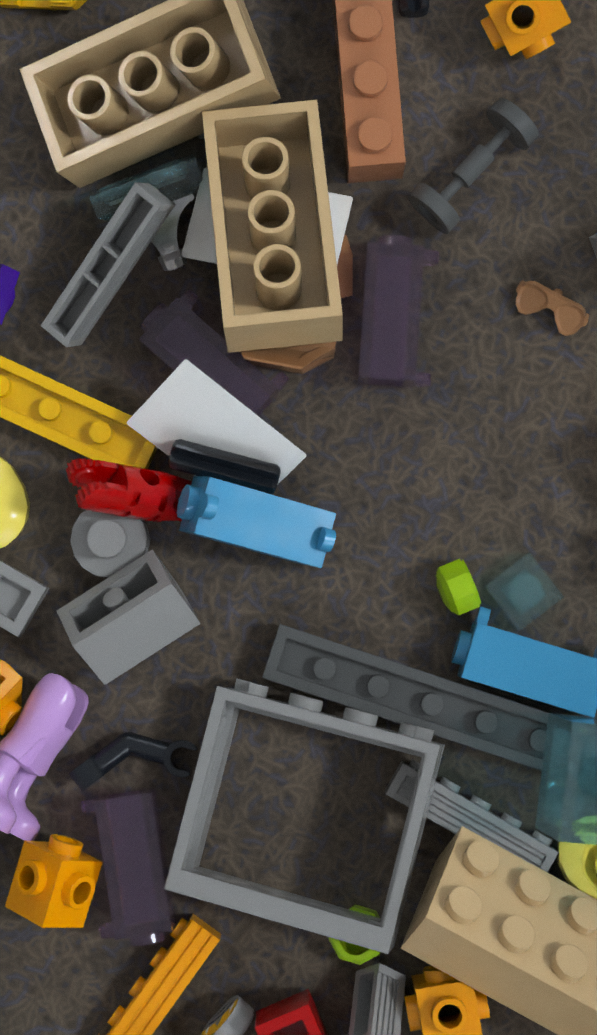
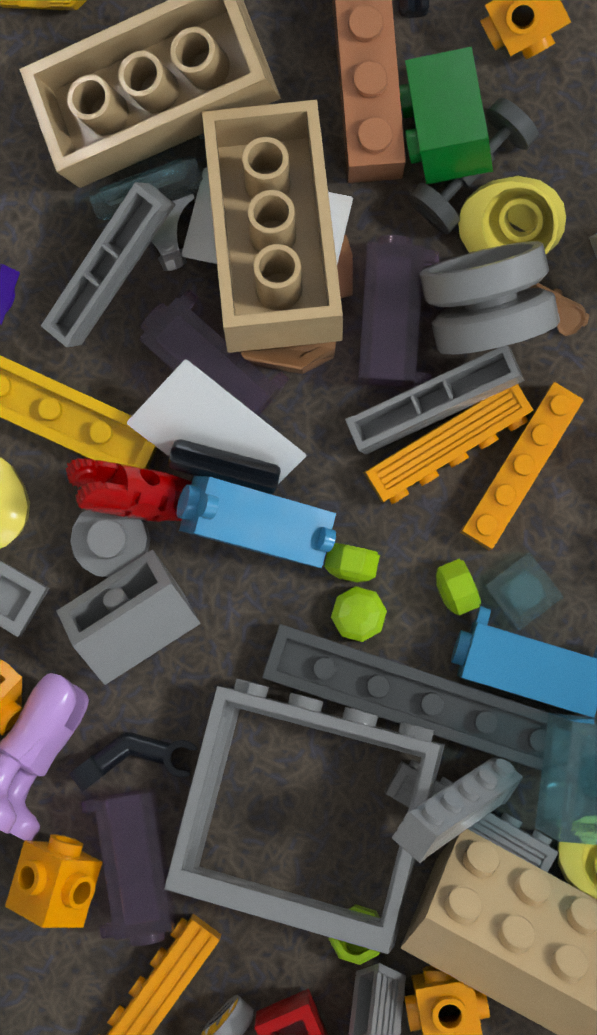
(352, 563): none -> lime tile
(358, 614): none -> lime tile
(435, 400): none -> light grey piece
(448, 116): none -> green brick
(448, 444): none -> light orange piece
(457, 808): none -> light grey piece
(490, 298): none -> light grey wheel
(515, 200): none -> light yellow hat
(522, 466): none -> light orange piece

